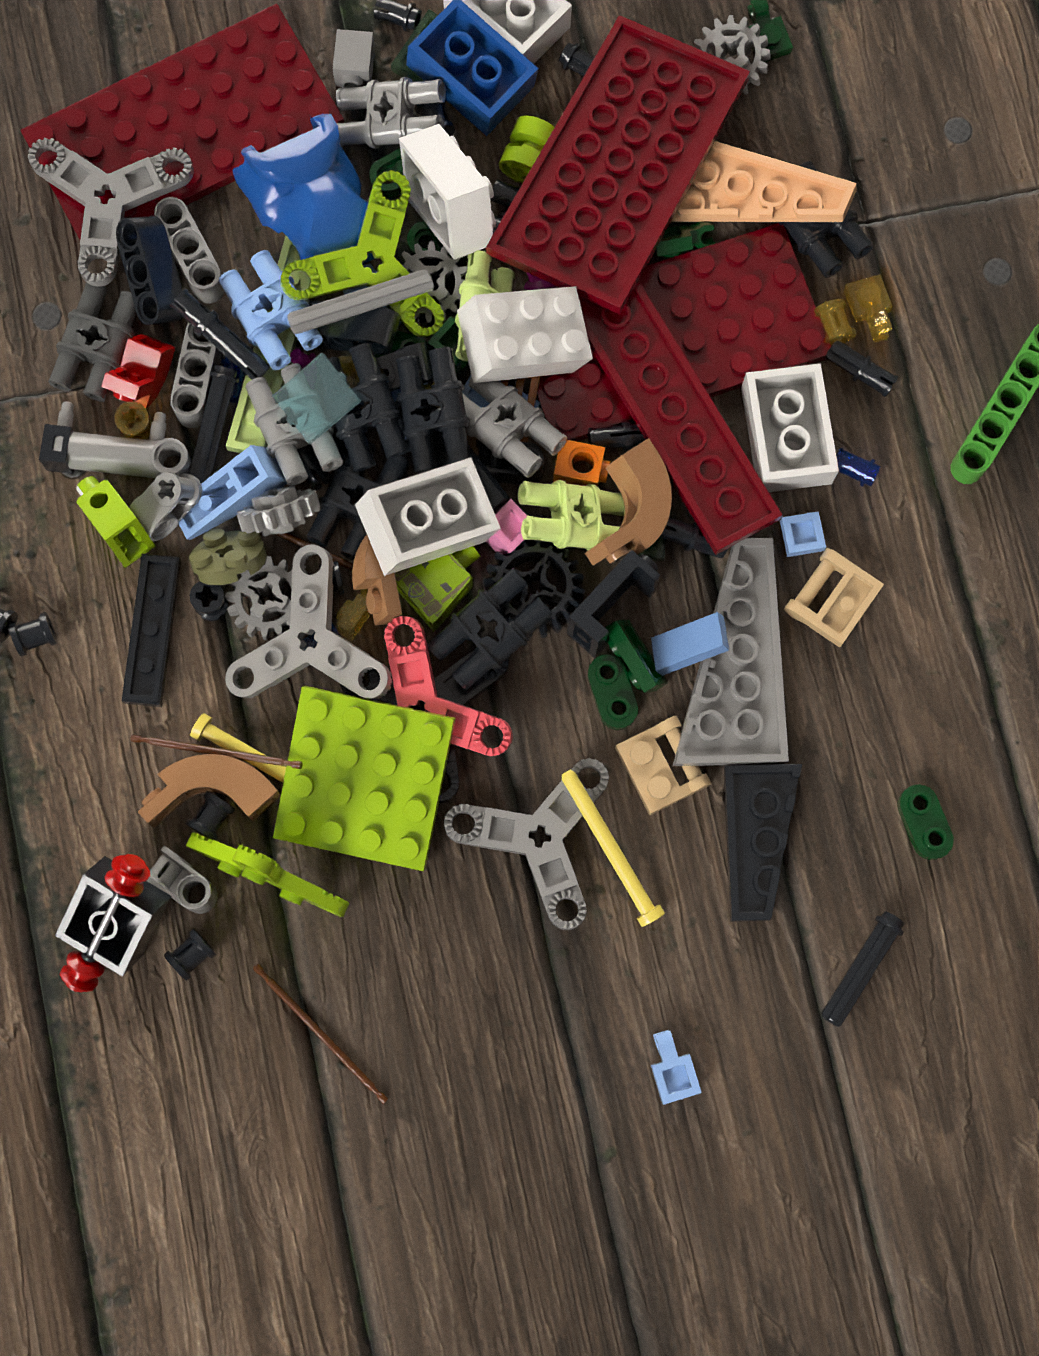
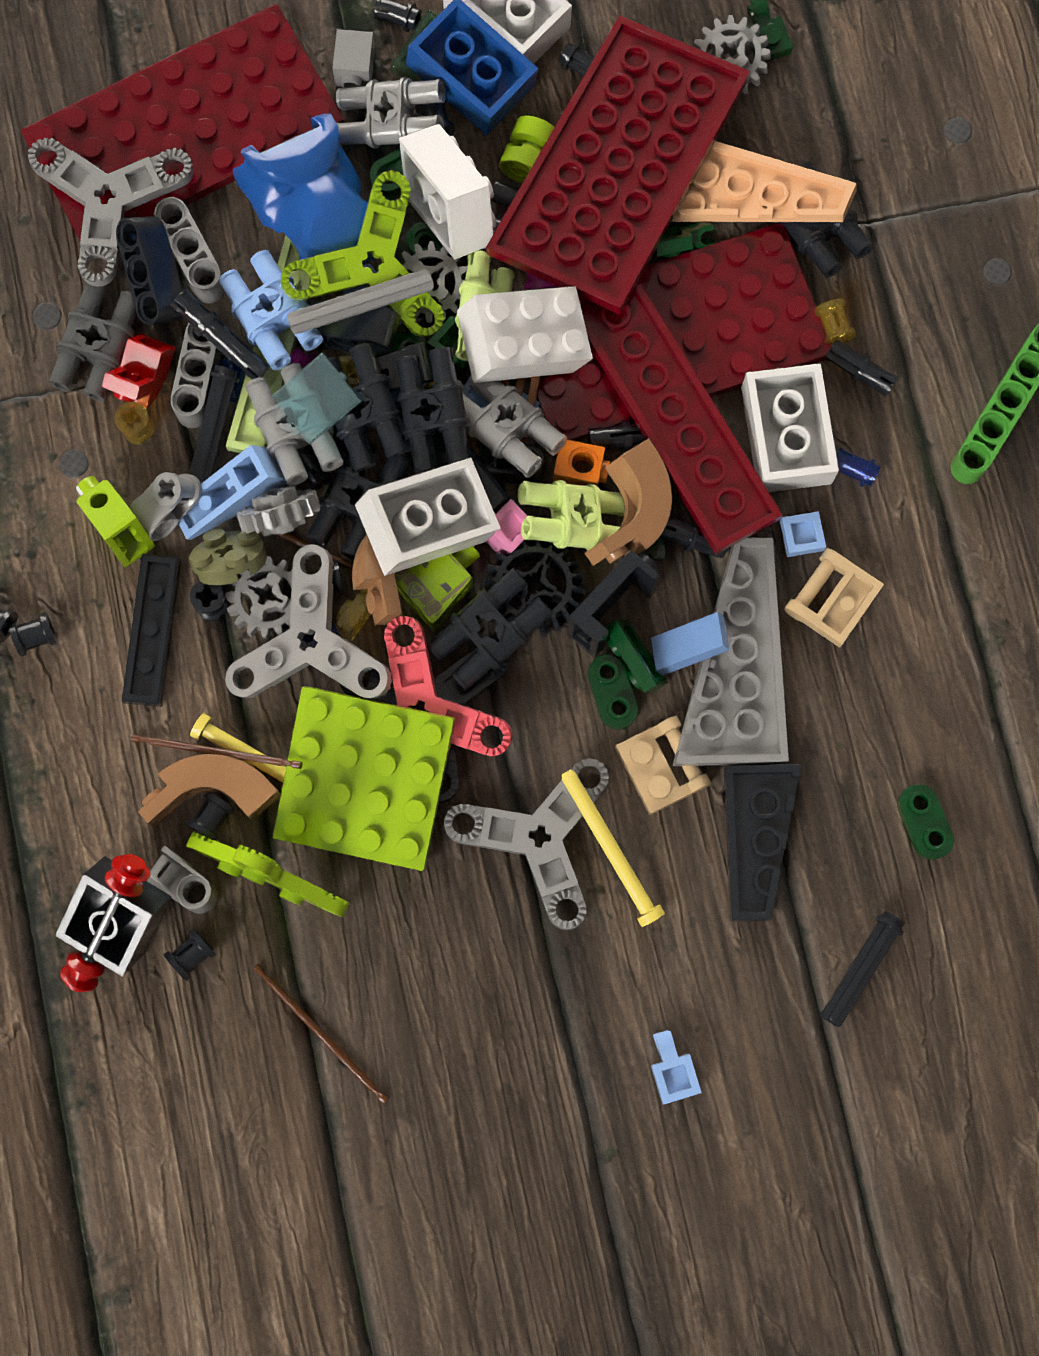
(69, 450): light grey piece -> none
(870, 303): clear yellow plate -> none

